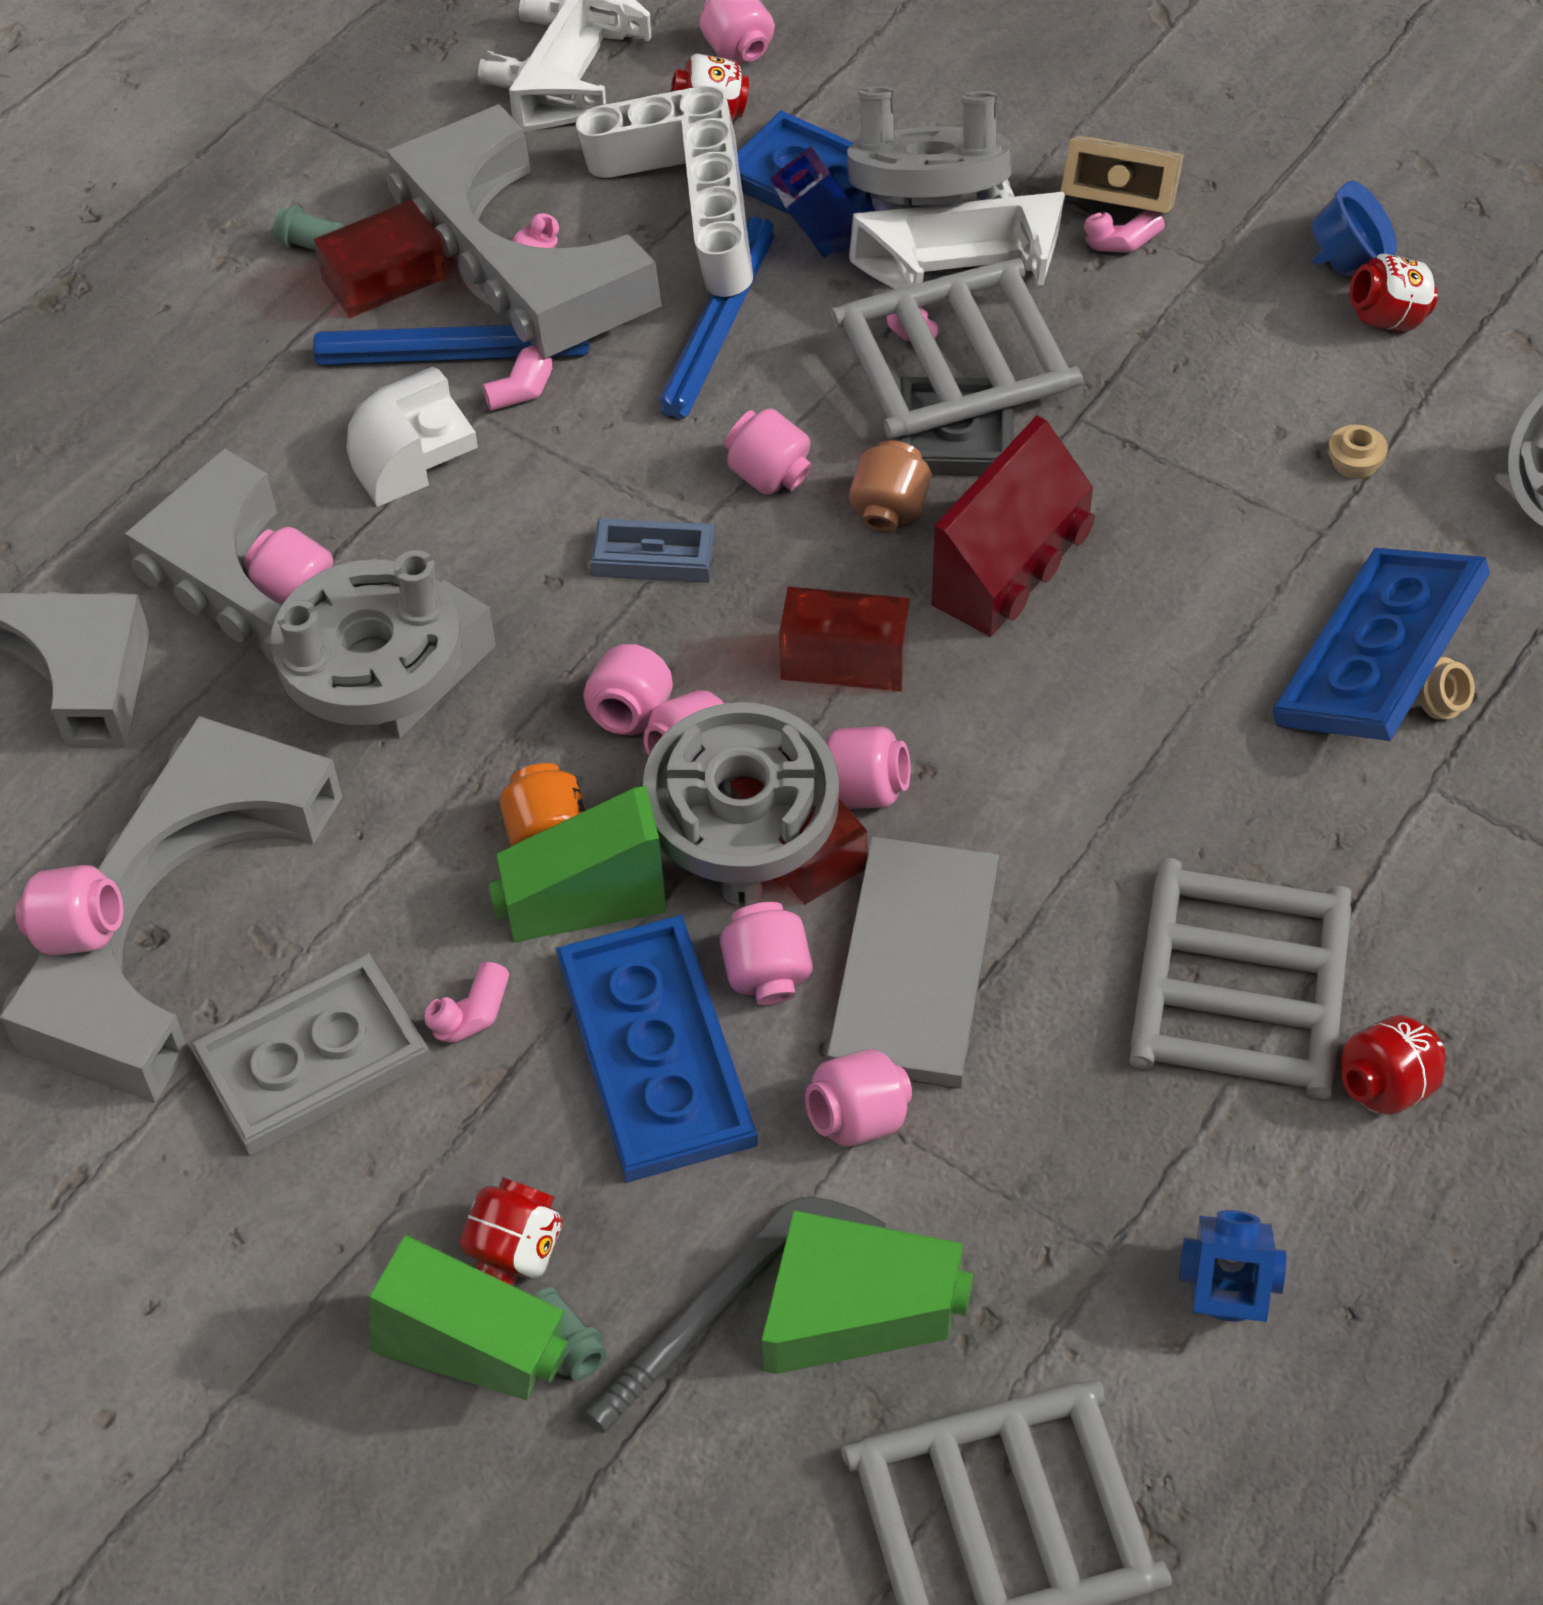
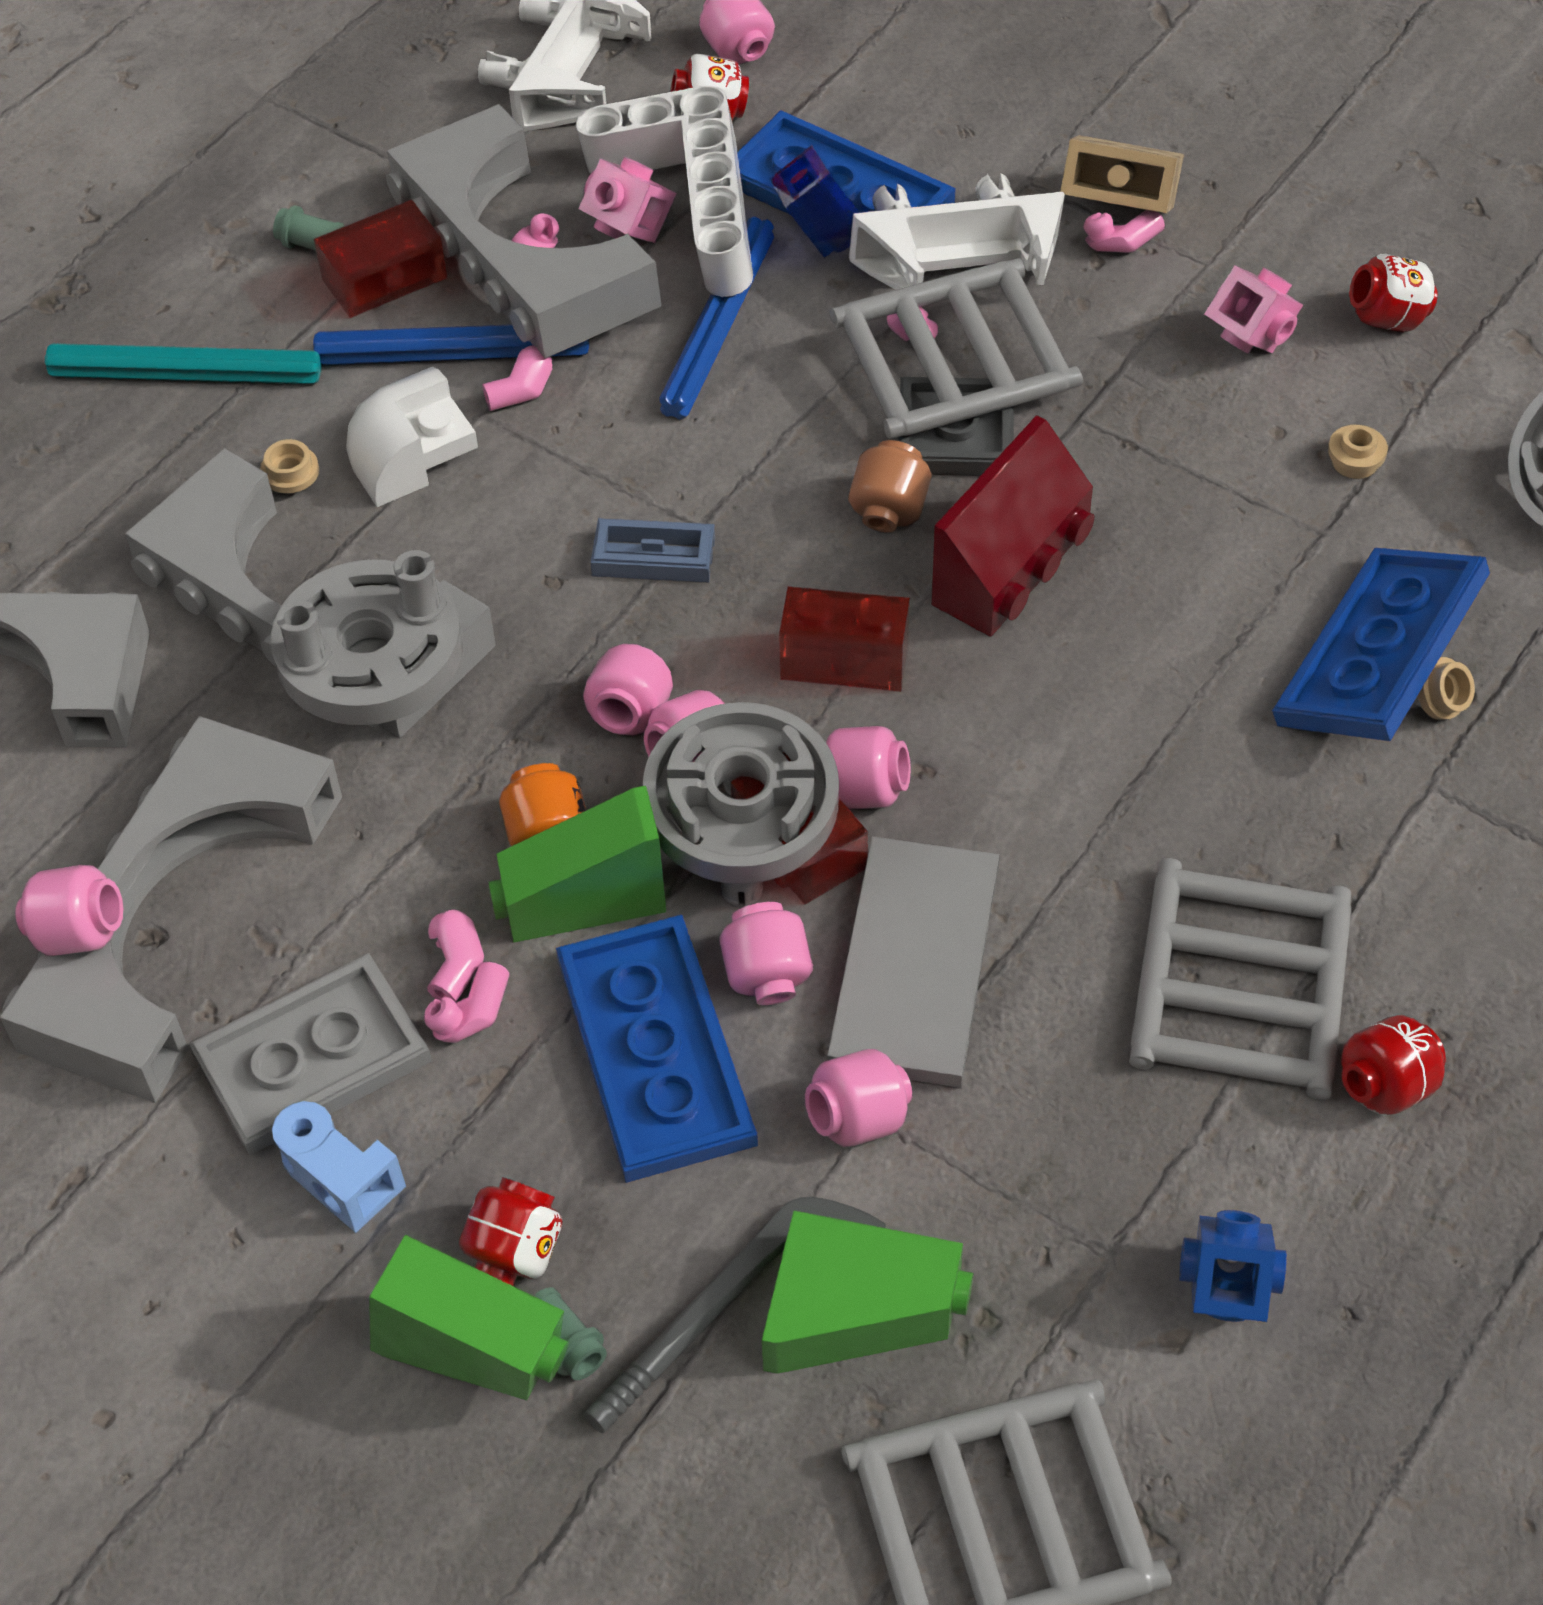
(183, 363): none -> teal axle
(284, 561): bright pink head -> none
(290, 466): none -> tan plate
(333, 1168): none -> light blue leg
(461, 950): none -> bright pink arm
(626, 200): none -> bright pink brick
(768, 451): bright pink head -> none
(927, 162): light grey piece -> none
(1254, 310): none -> bright pink brick
(1352, 230): blue piece -> none

